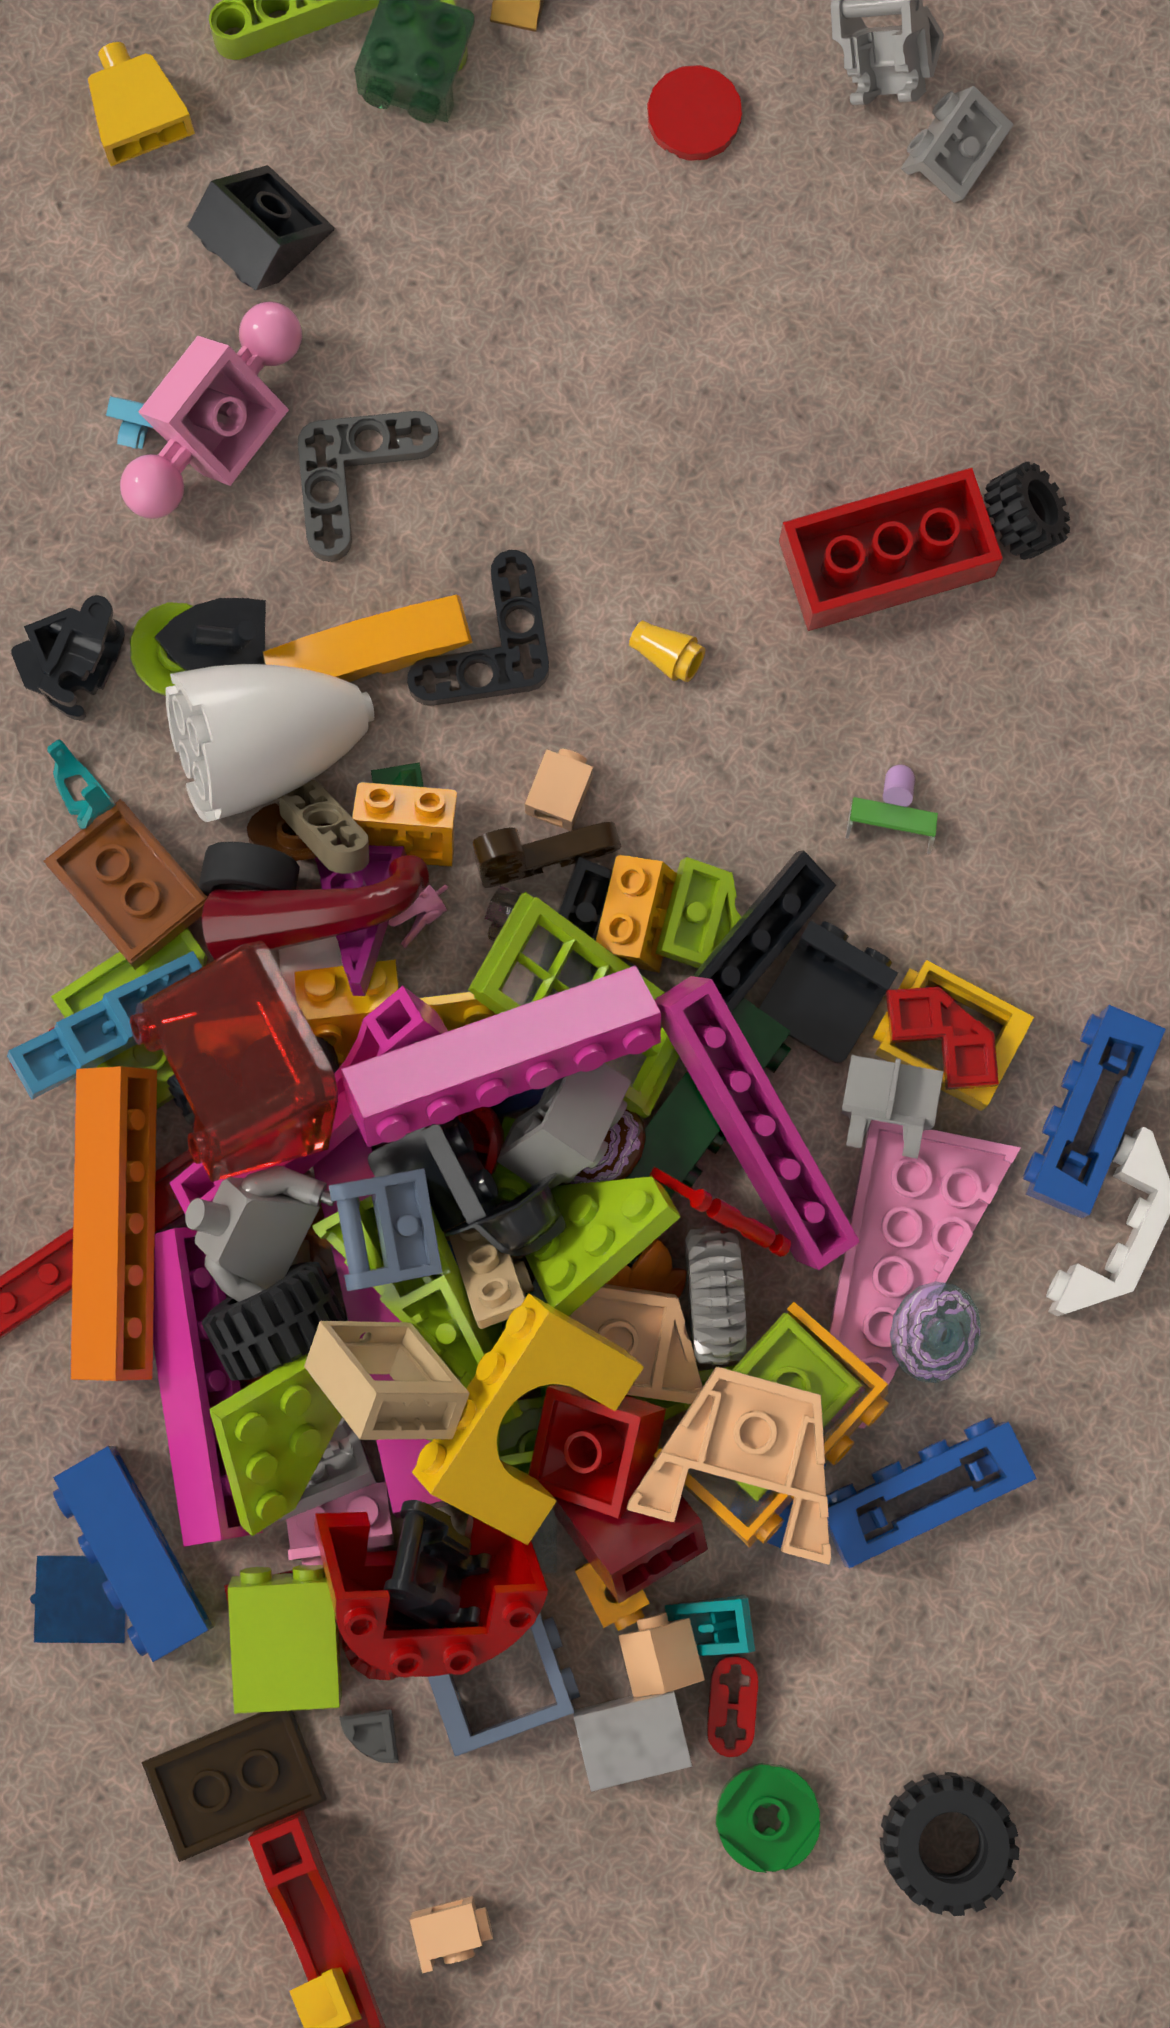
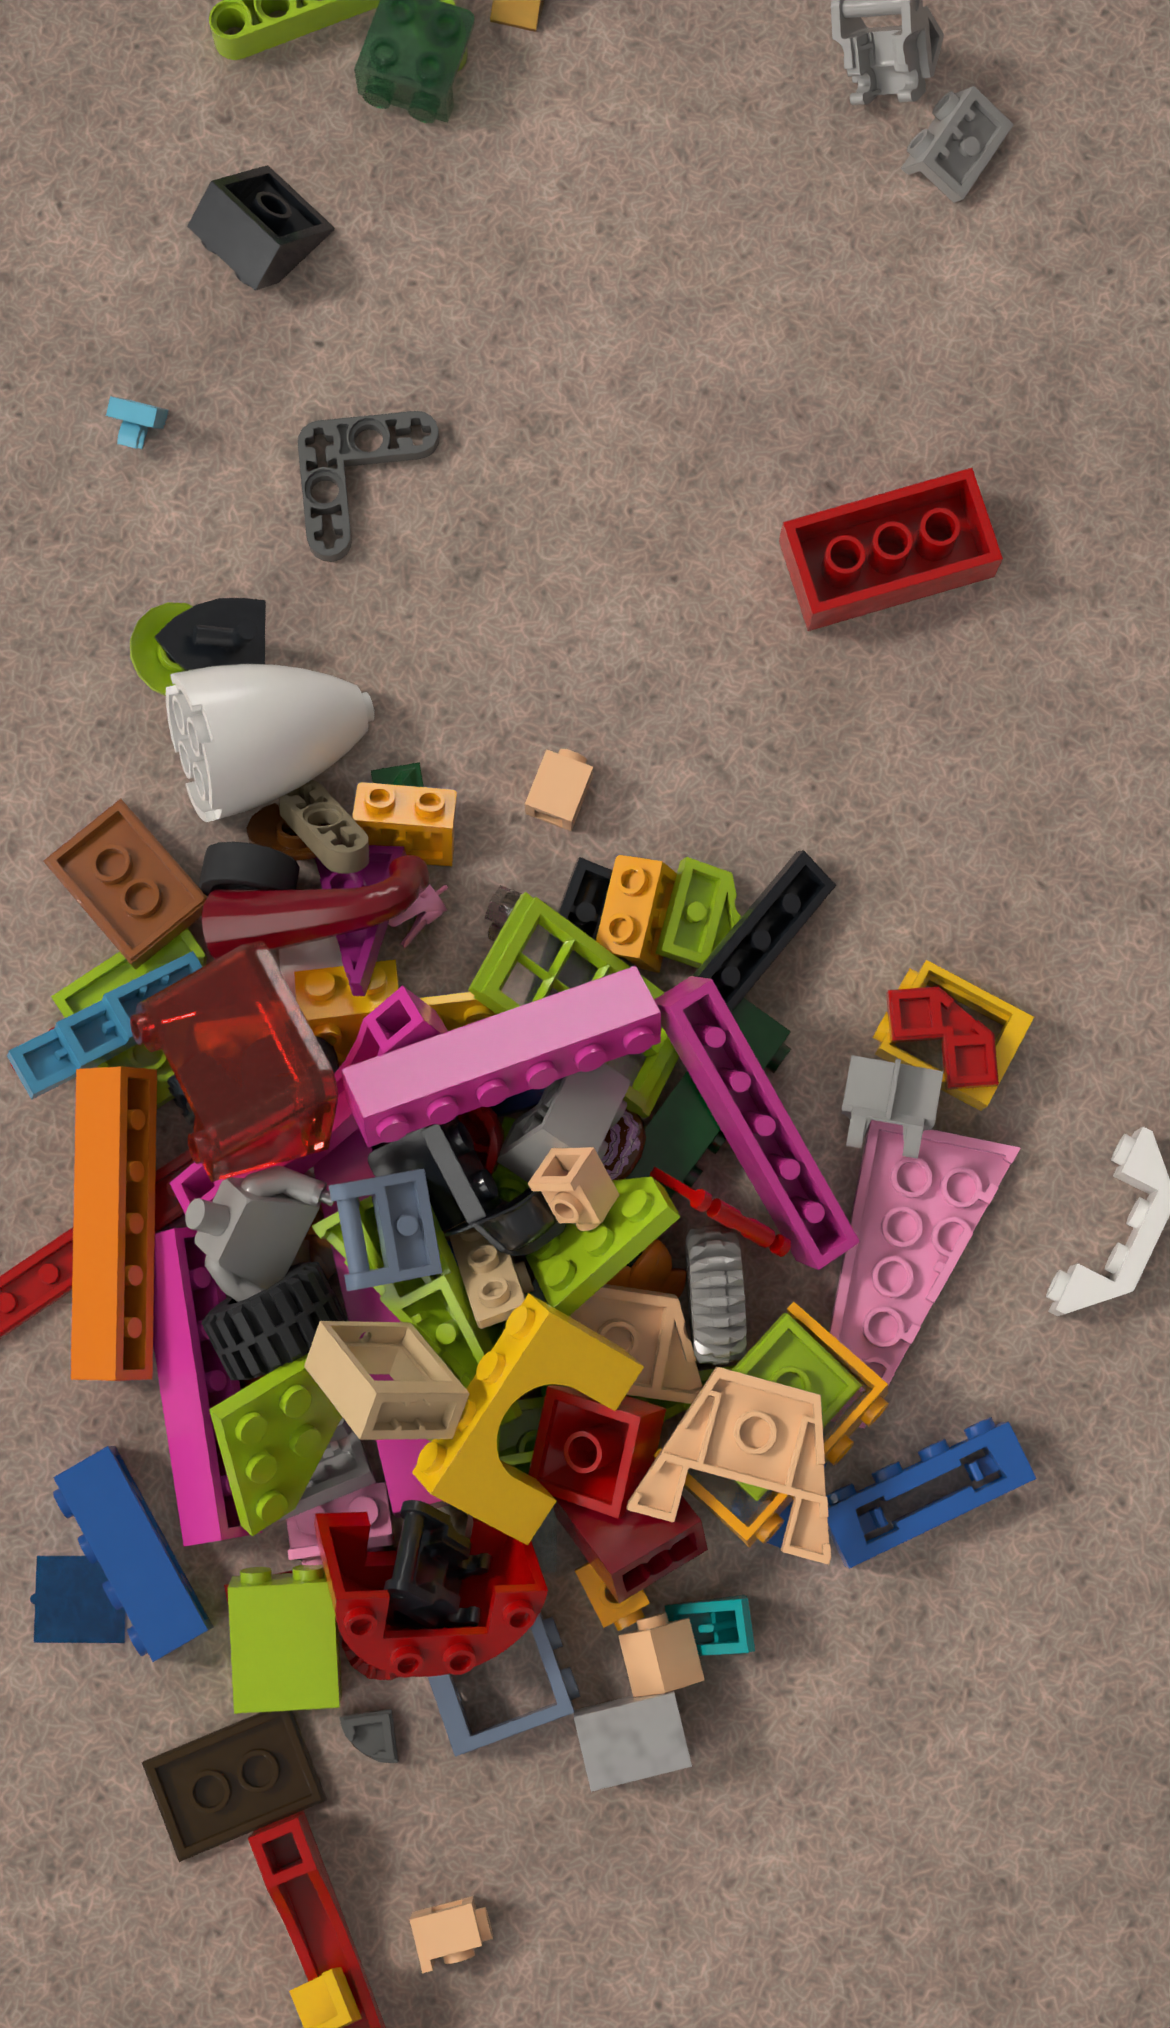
(70, 654): black piece -> none
(96, 798): teal helmet -> none
(135, 105): yellow torso -> none
(212, 410): bright pink brick -> none
(379, 641): light orange slope -> none
(499, 659): black beam -> none
(504, 859): dark brown beam -> none
(575, 1186): none -> light nougat brick
(670, 651): yellow cone -> none
(694, 112): red tile -> none
(745, 1706): red beam -> none
(772, 1848): green plate -> none
(828, 991): black bracket -> none
(895, 811): bright green piece -> none
(919, 1329): dish -> none
(981, 1876): black tyre -> none
(1027, 510): black tyre -> none
(1125, 1035): blue brick -> none

